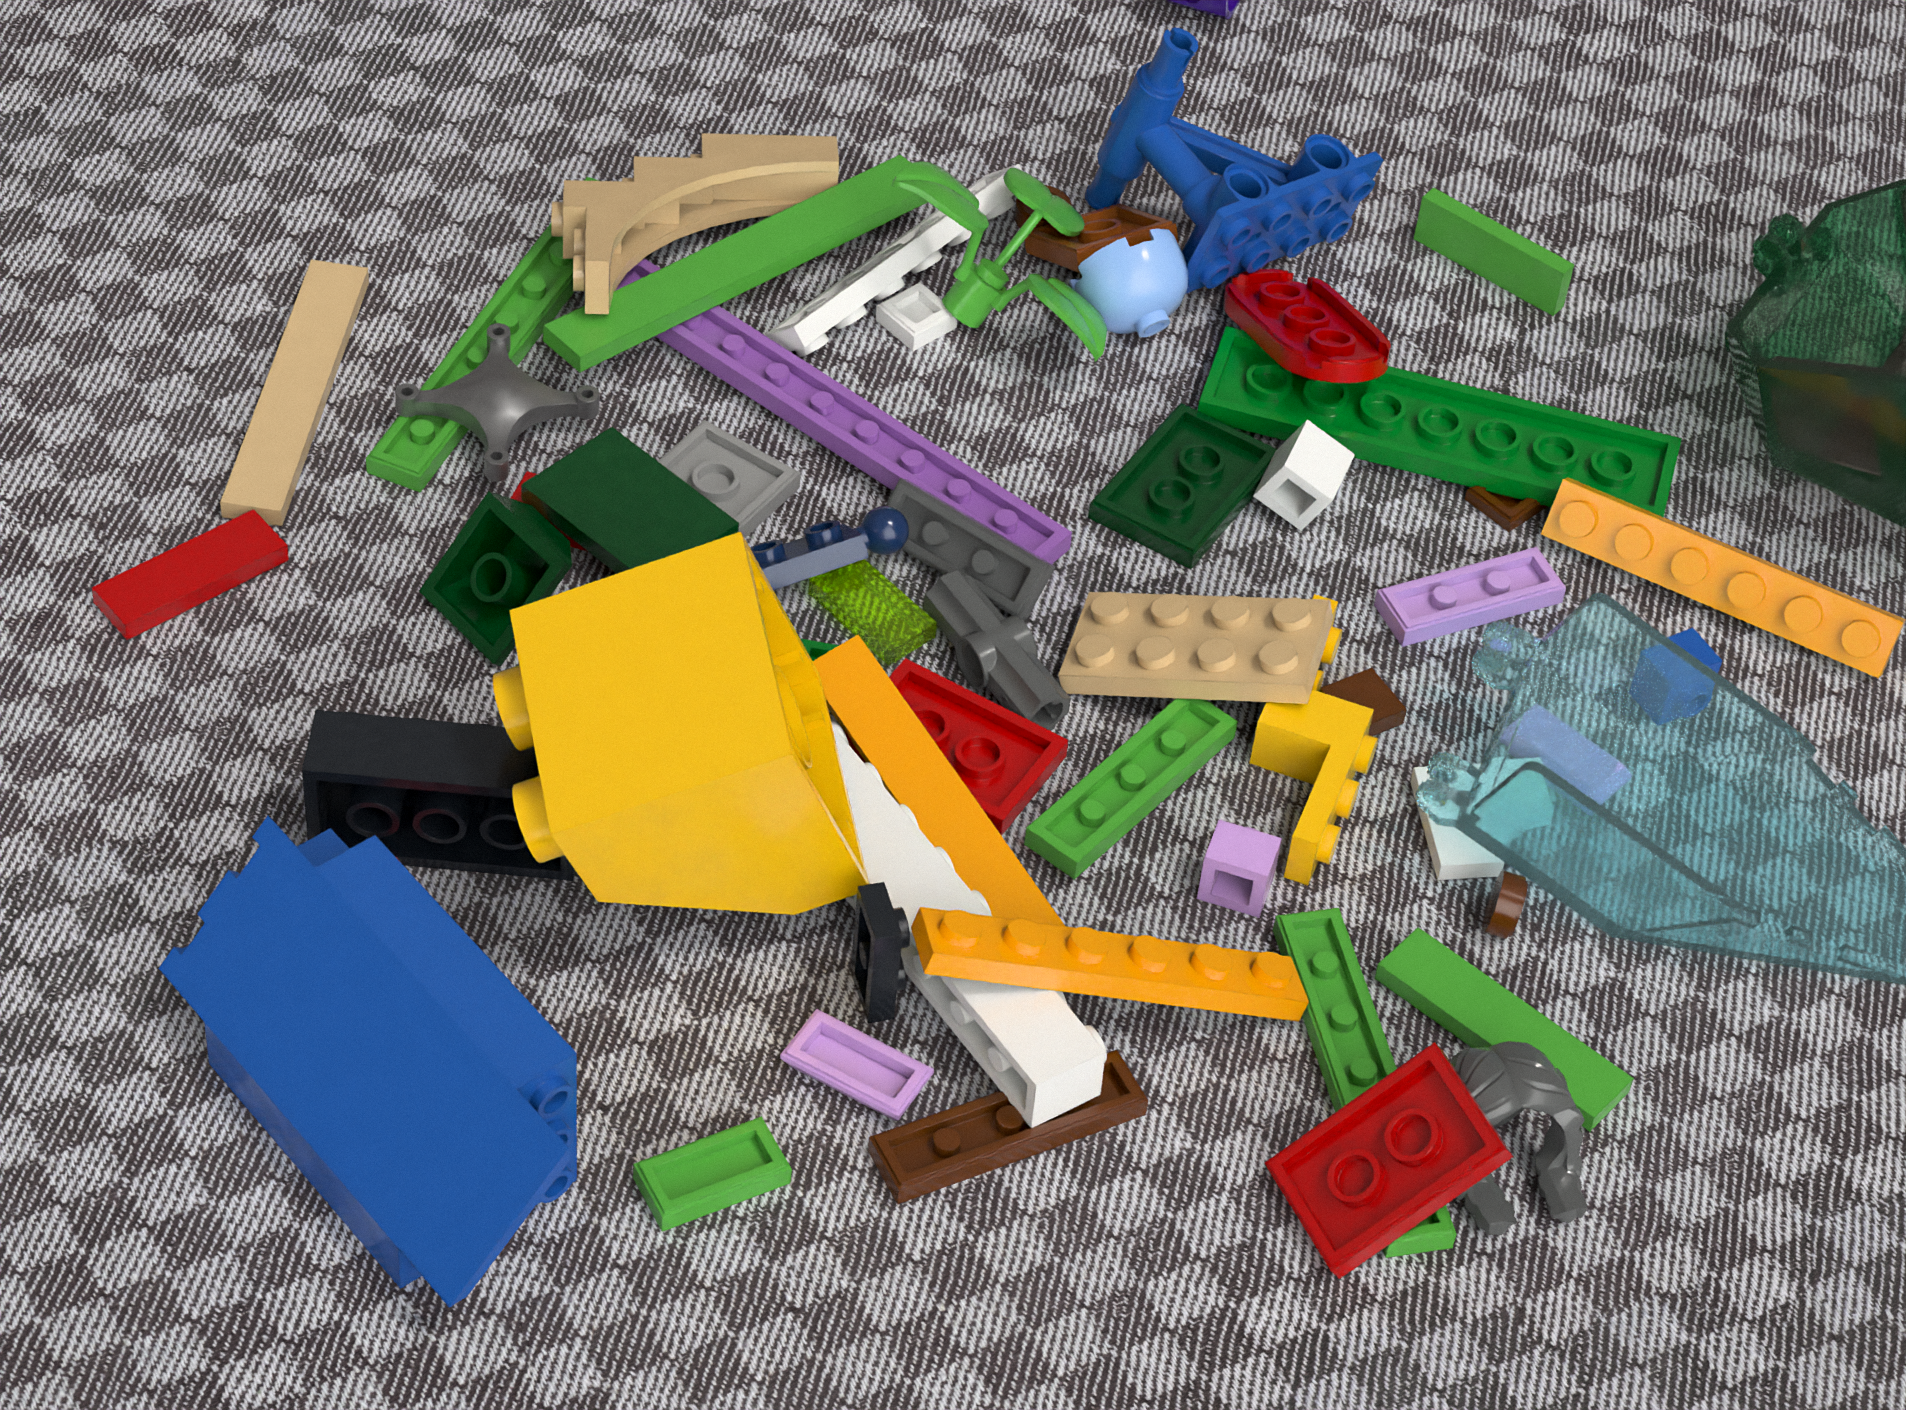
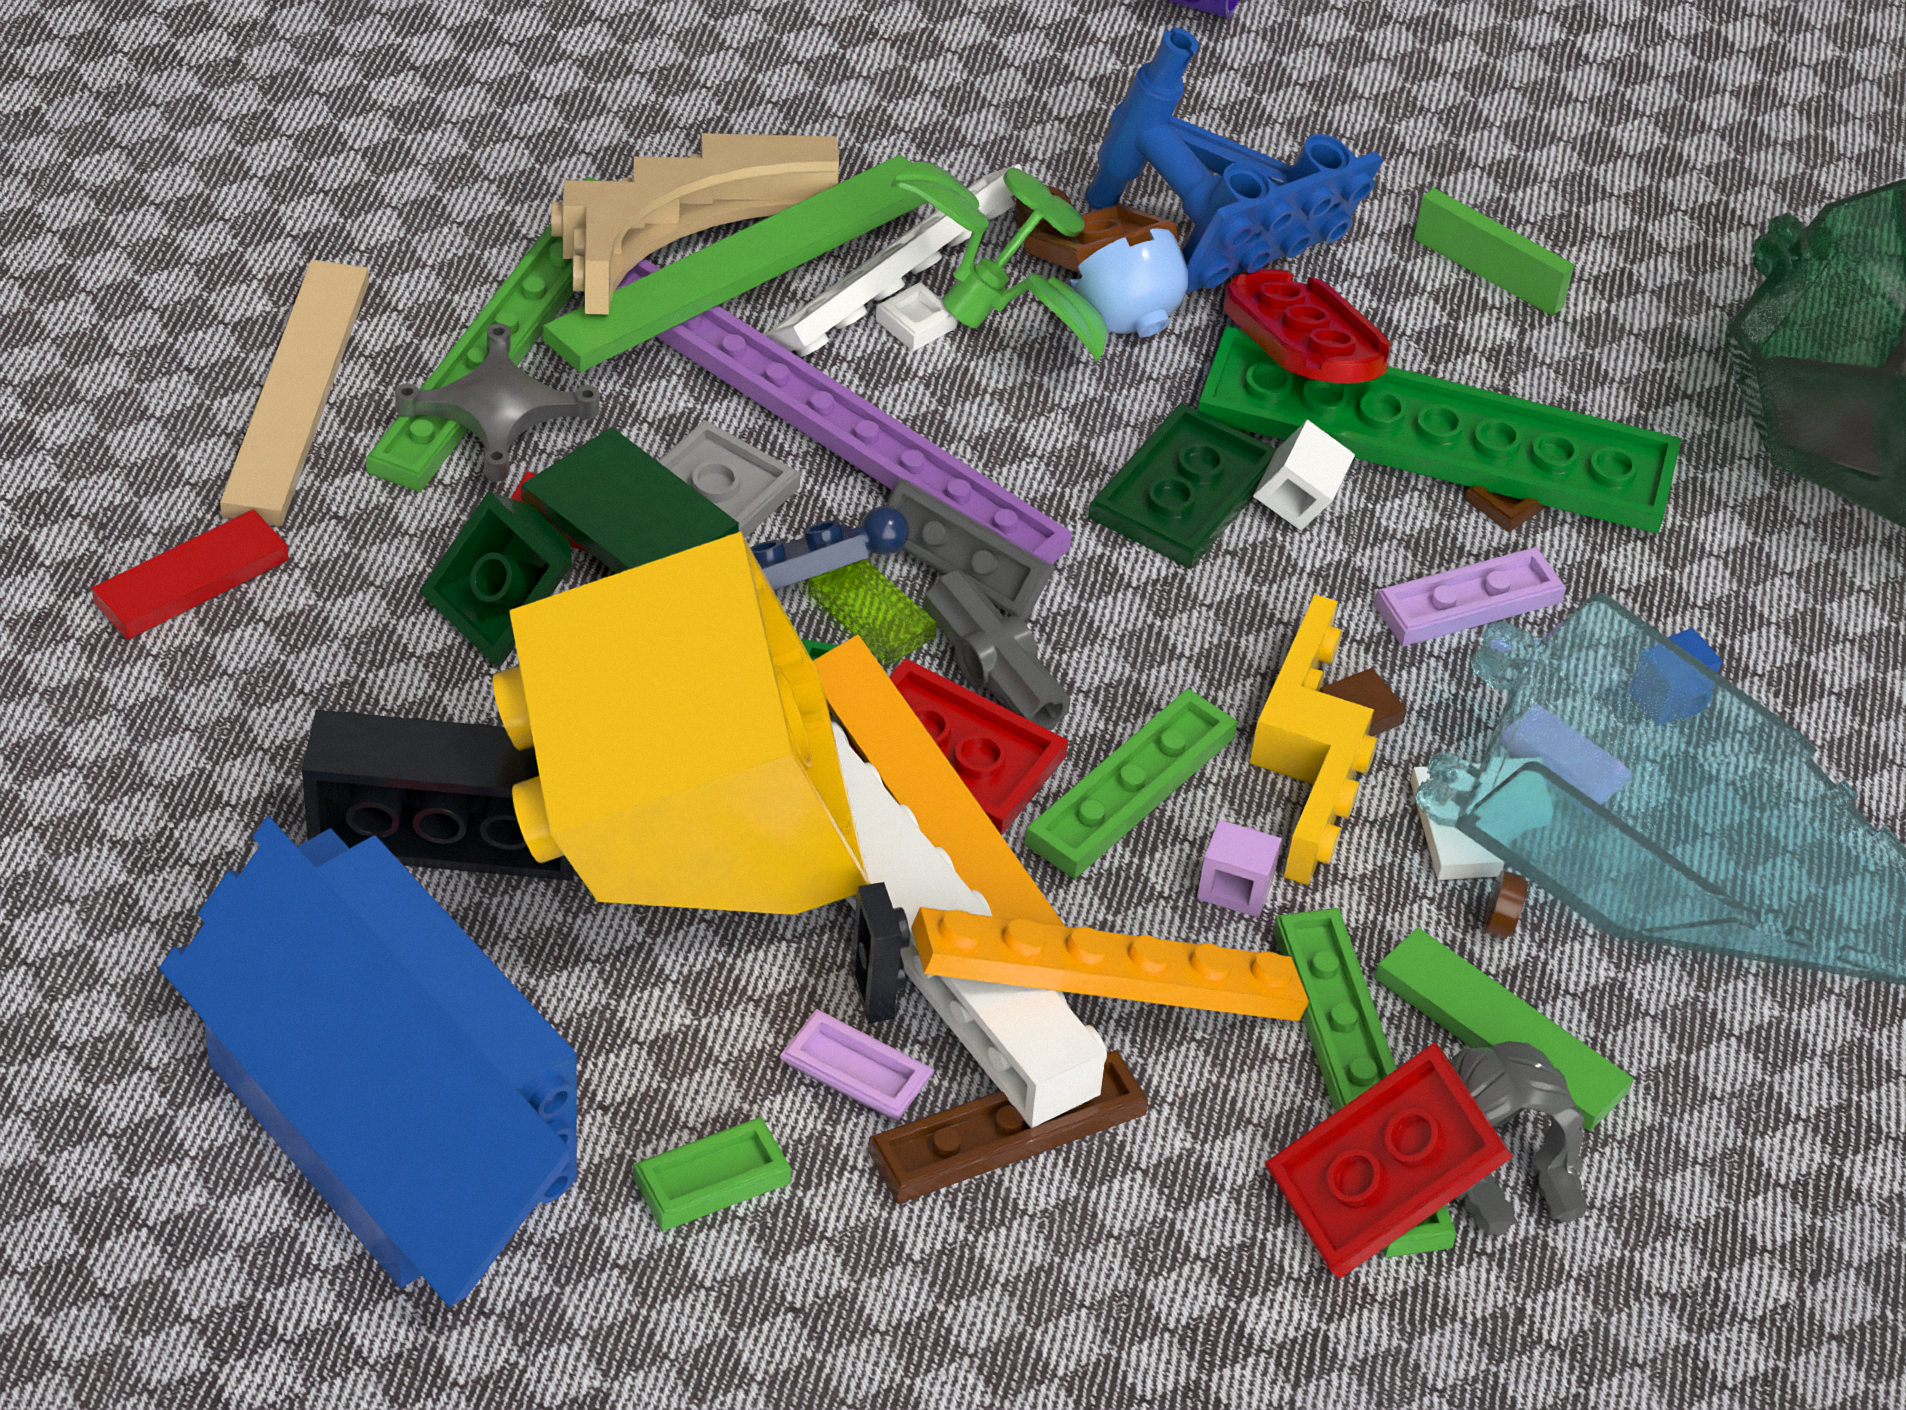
(1197, 647): tan plate -> none
(1723, 577): light orange plate -> none

